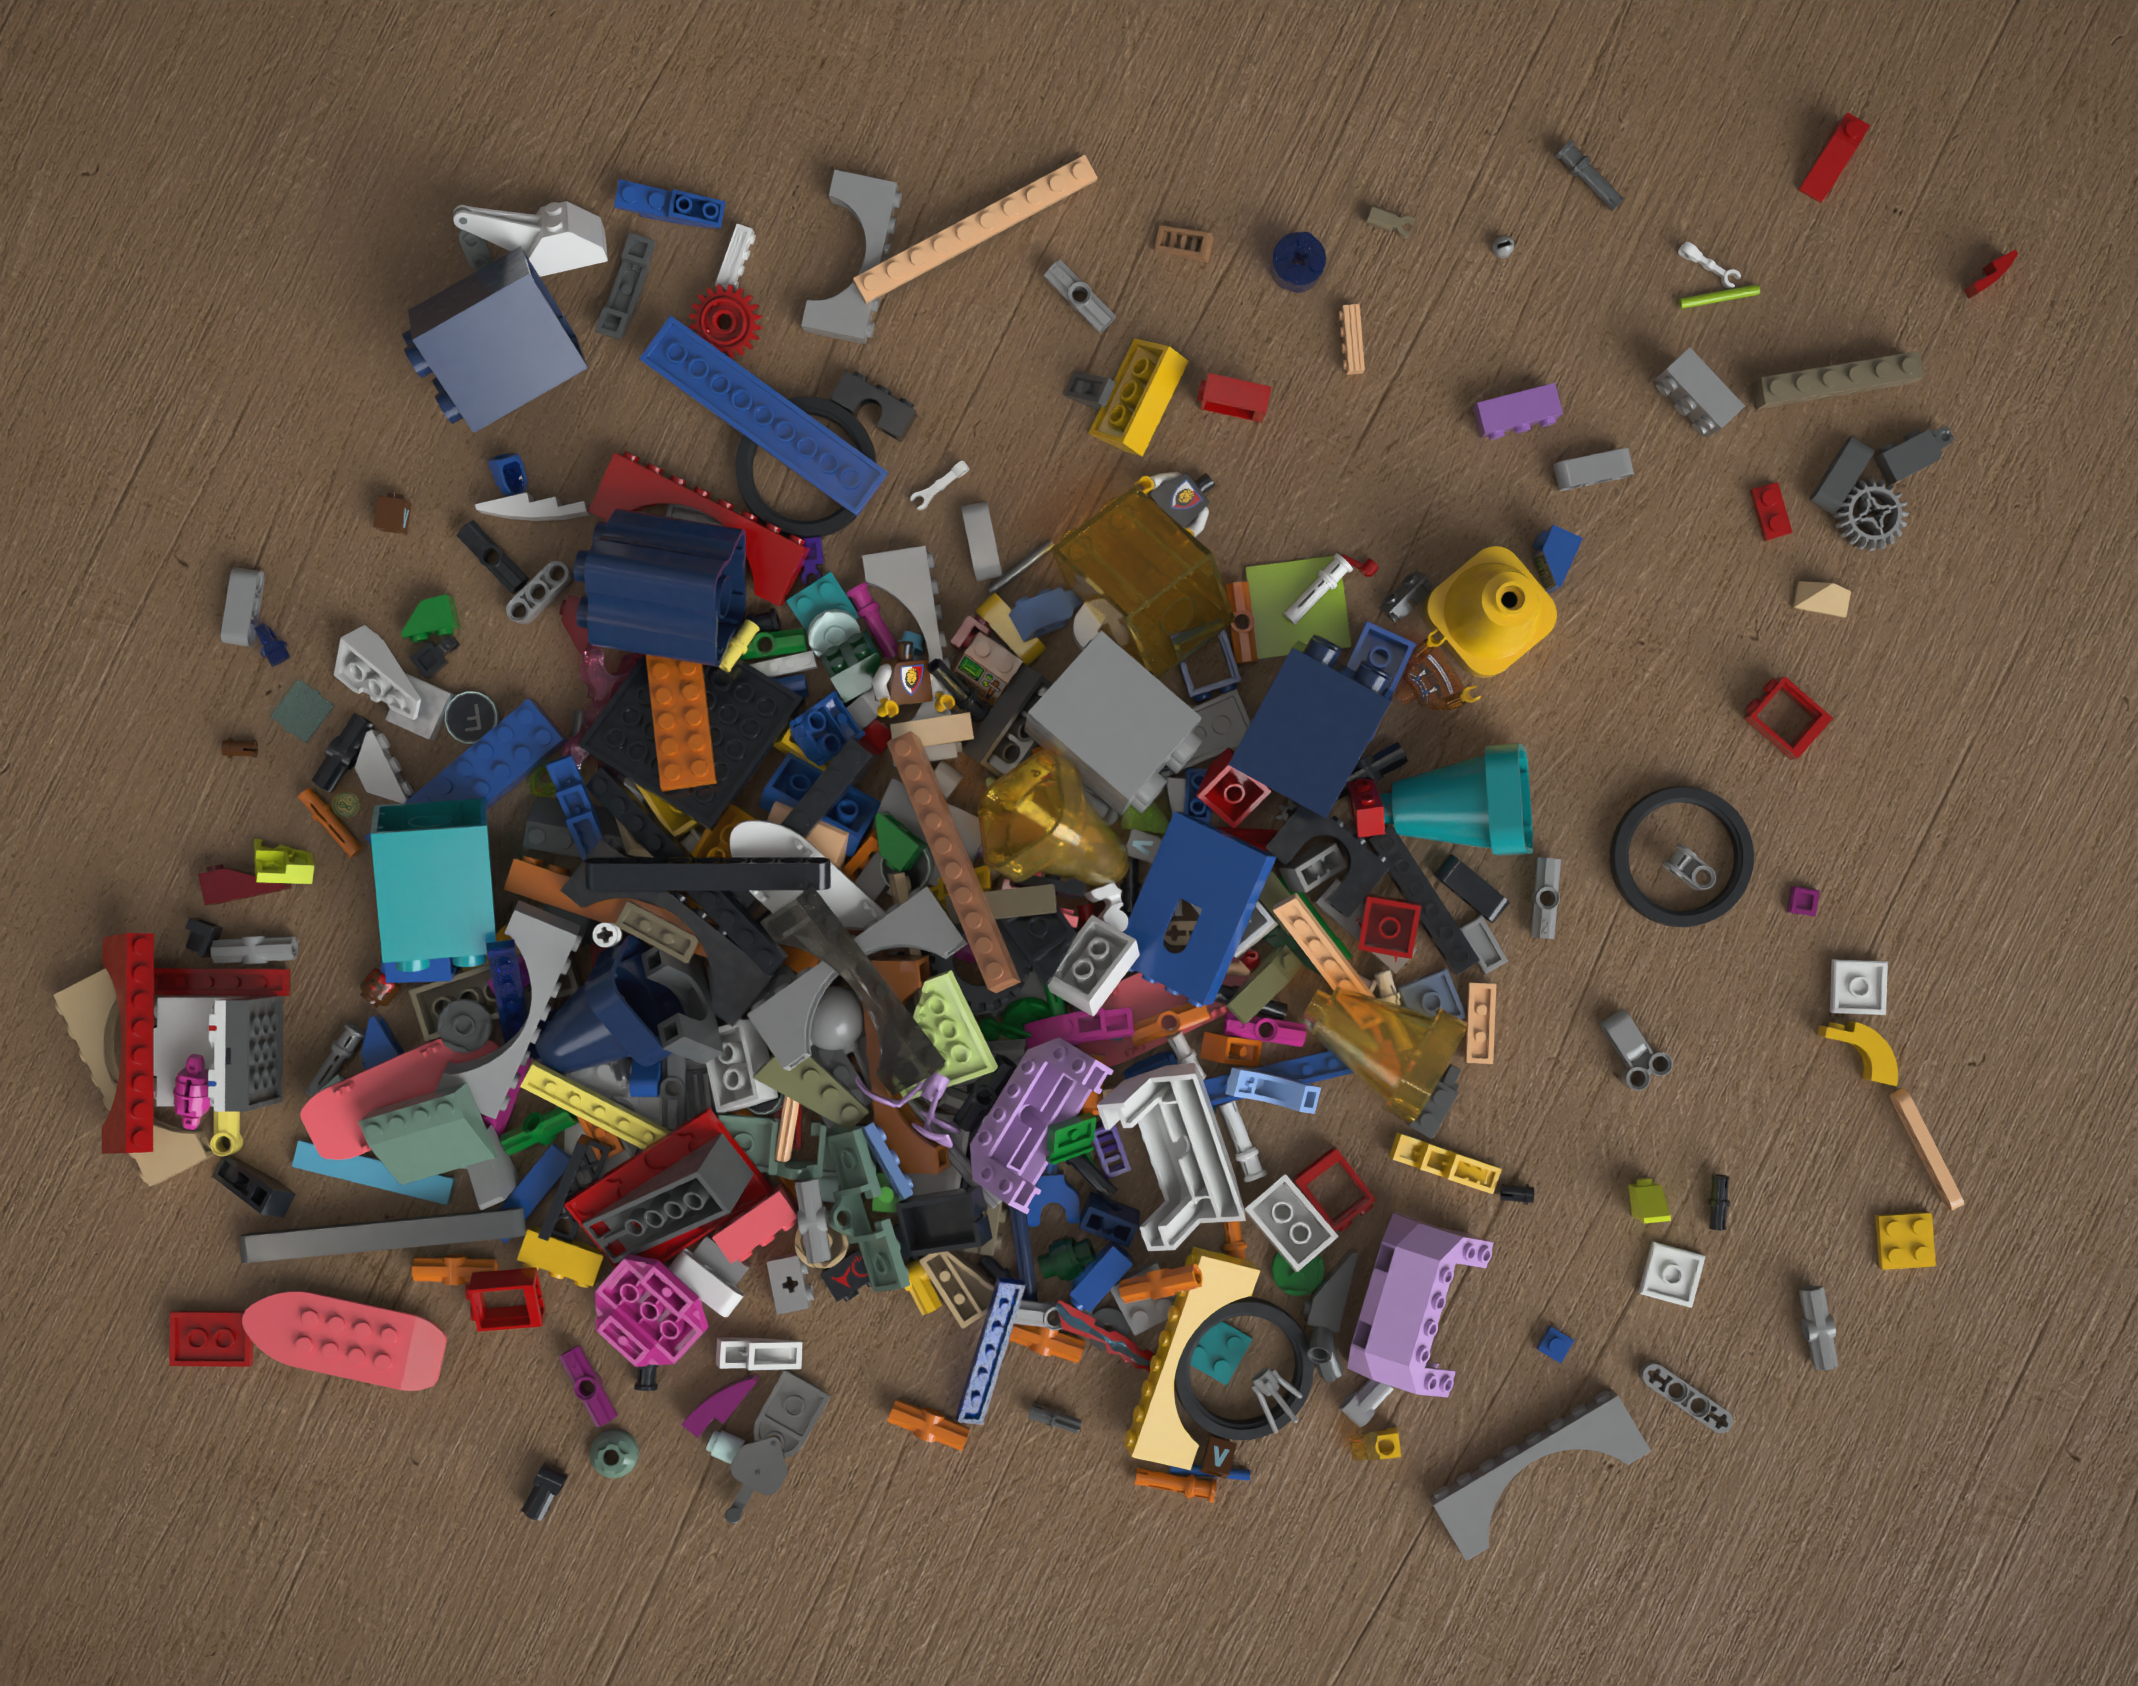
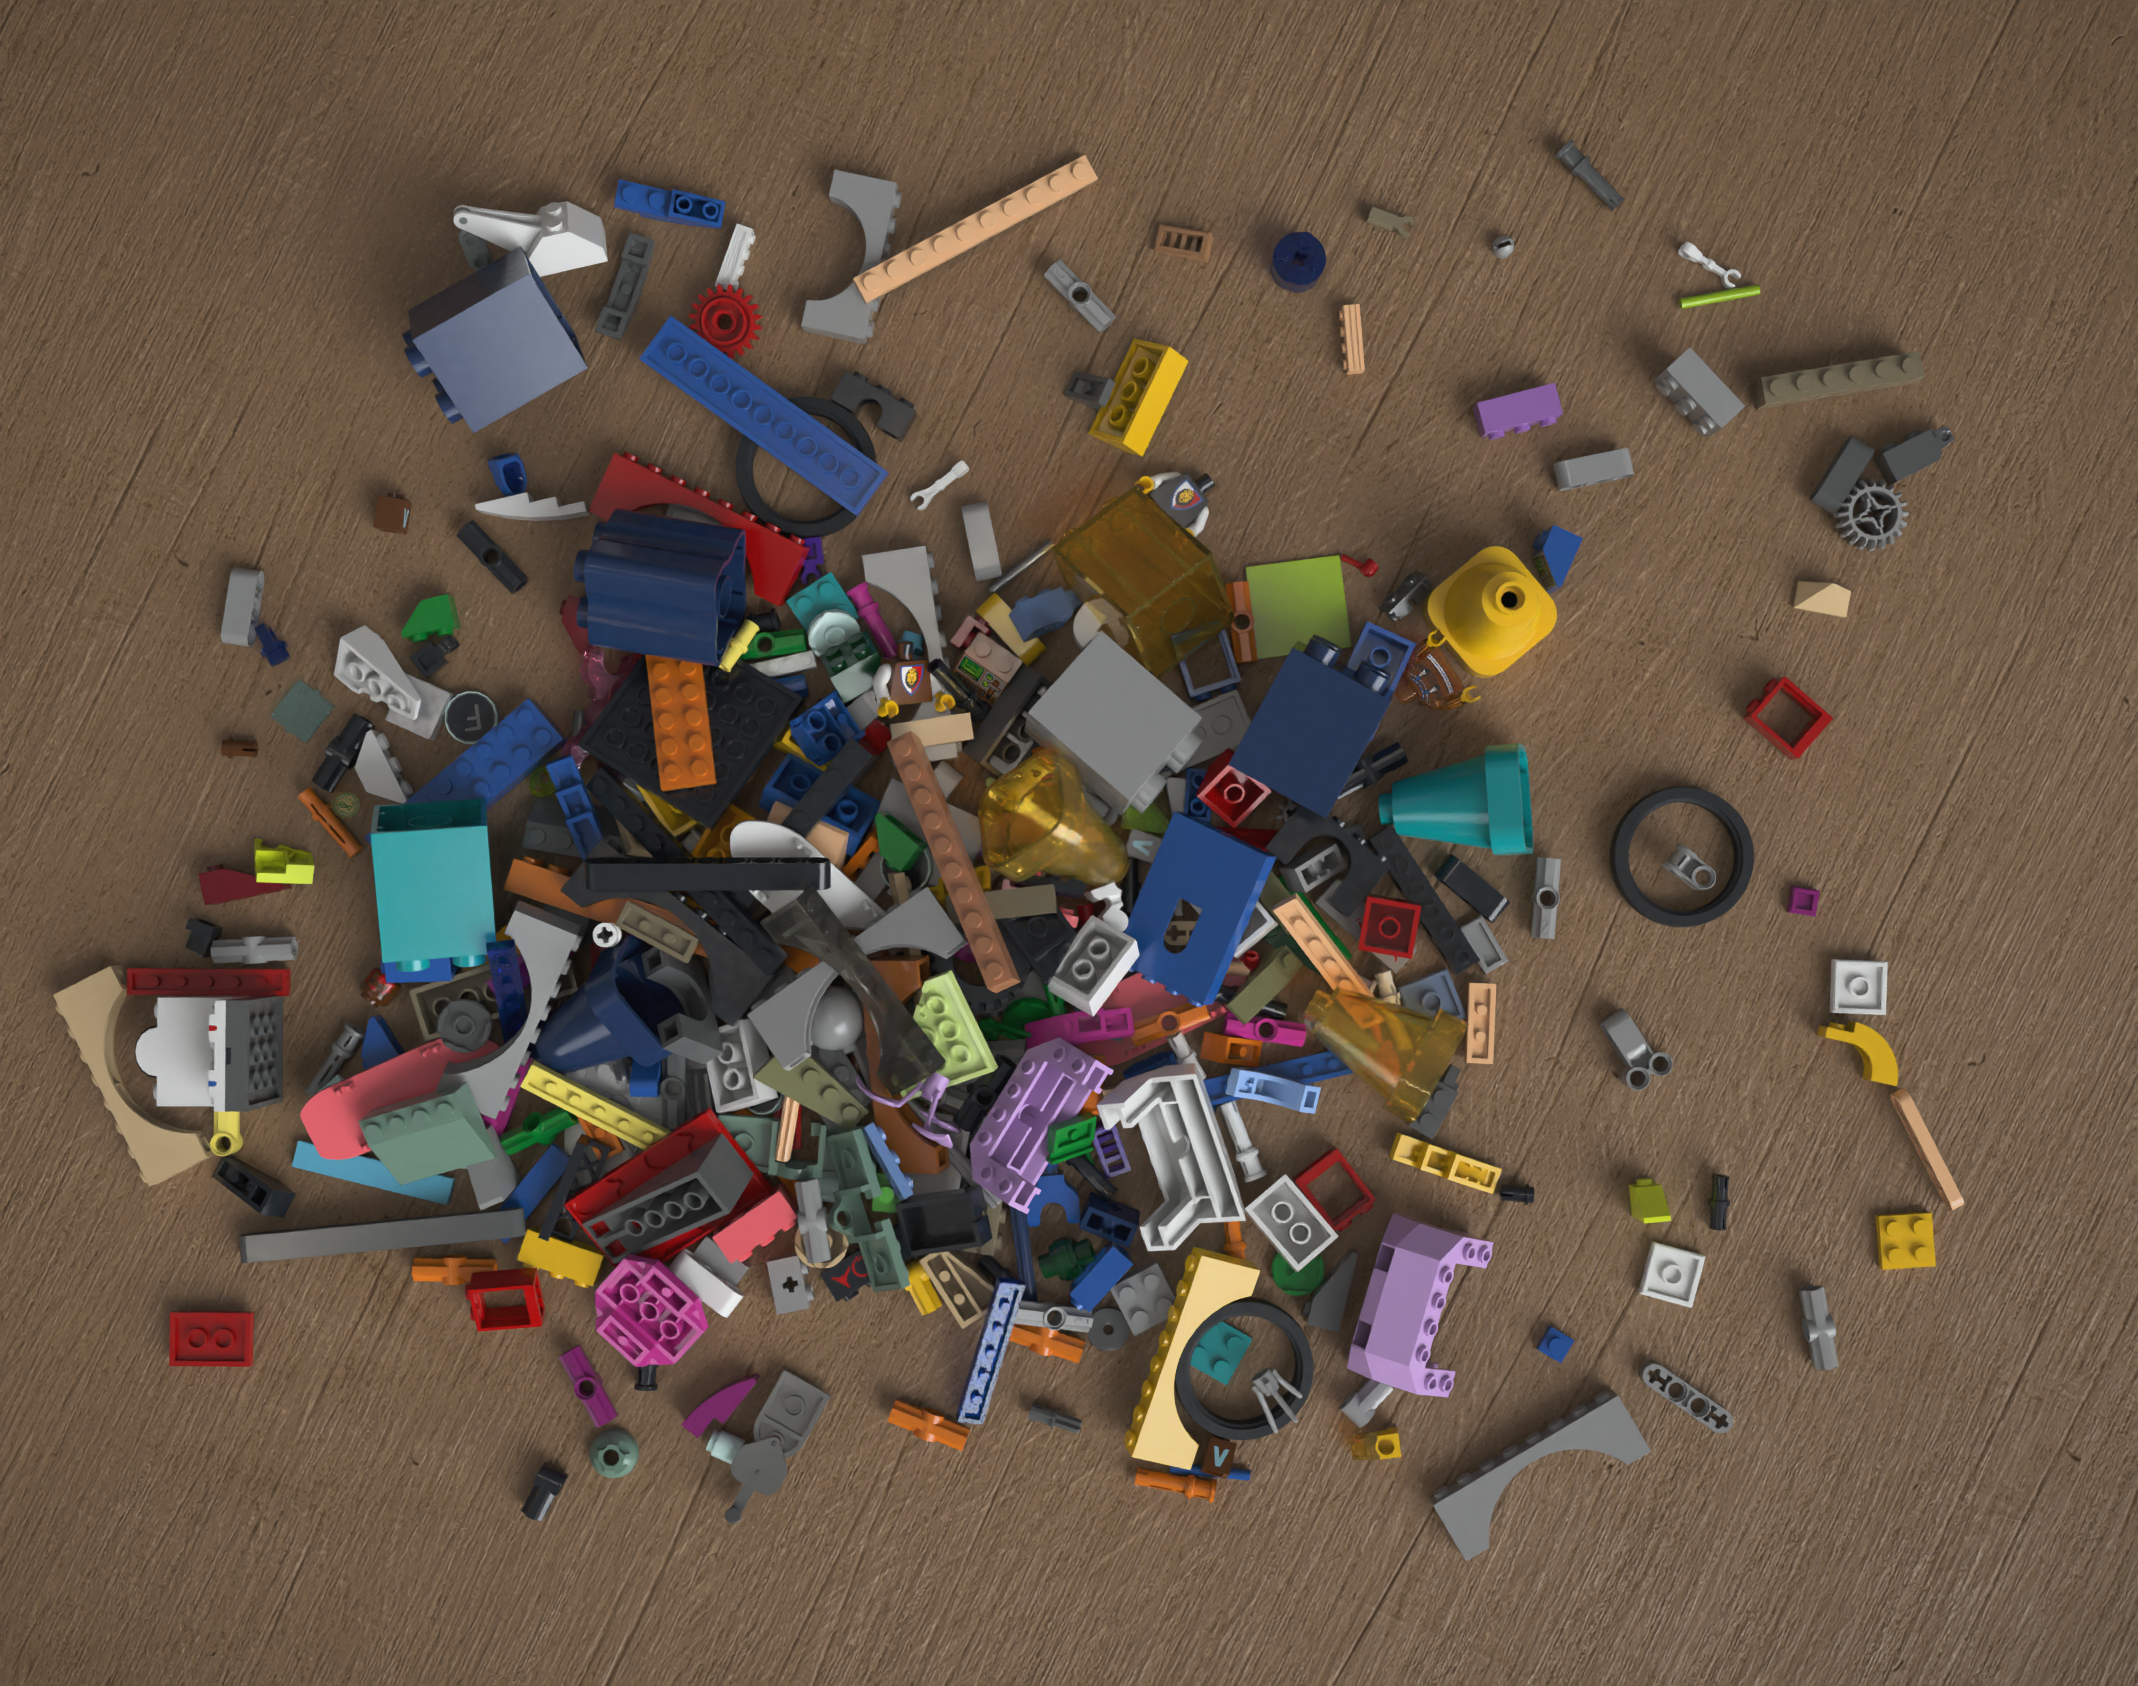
(131, 969): red arch -> none
(192, 1092): dark pink piece -> none
(348, 1339): coral piece -> none
(527, 597): light grey beam -> none
(758, 1353): white slope -> none
(1116, 1343): red sword -> none
(1160, 1283): orange piece -> none
(1234, 397): red window -> none
(1324, 1354): dark grey piece -> none
(1326, 580): white pin -> none
(1365, 808): red brick -> none
(1771, 511): red plate -> none
(1834, 156): red slope -> none
(1993, 272): red slope -> none

